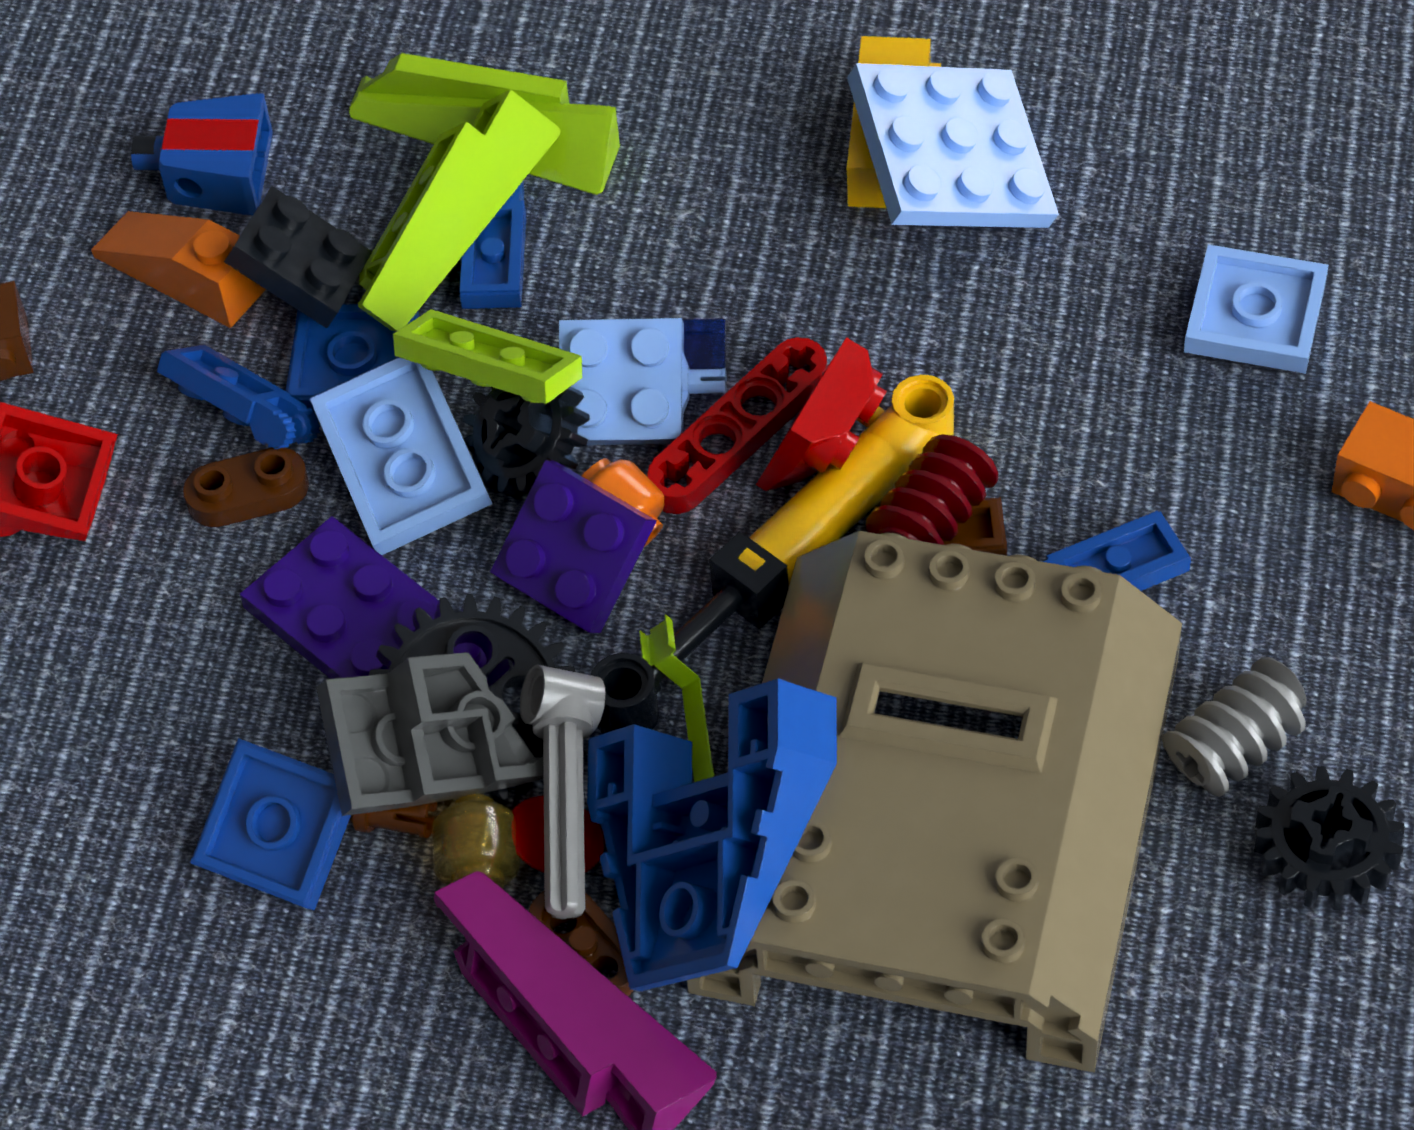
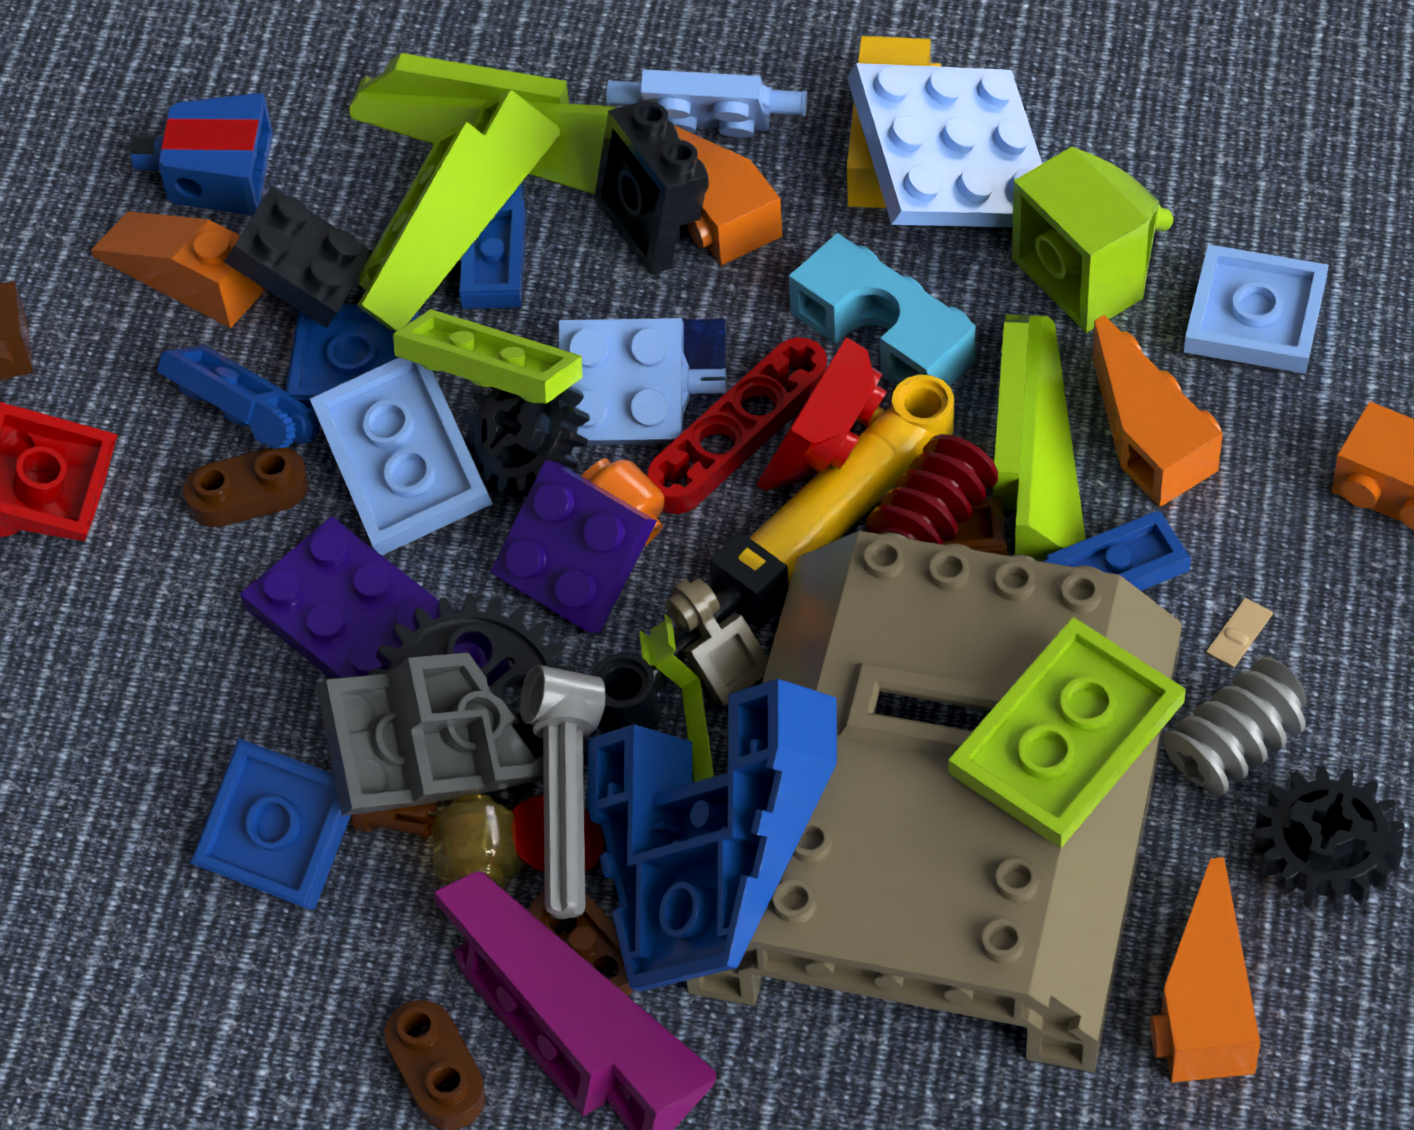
(433, 1059): none -> reddish brown plate
(649, 181): none -> black plate
(710, 100): none -> light blue plate
(727, 652): none -> dark tan plate
(738, 208): none -> orange slope
(850, 288): none -> medium azure arch
(1035, 440): none -> lime wedge
(1066, 732): none -> lime plate
(1085, 234): none -> lime piece
(1154, 426): none -> orange slope
(1207, 1000): none -> orange slope
(1239, 632): none -> tan piece

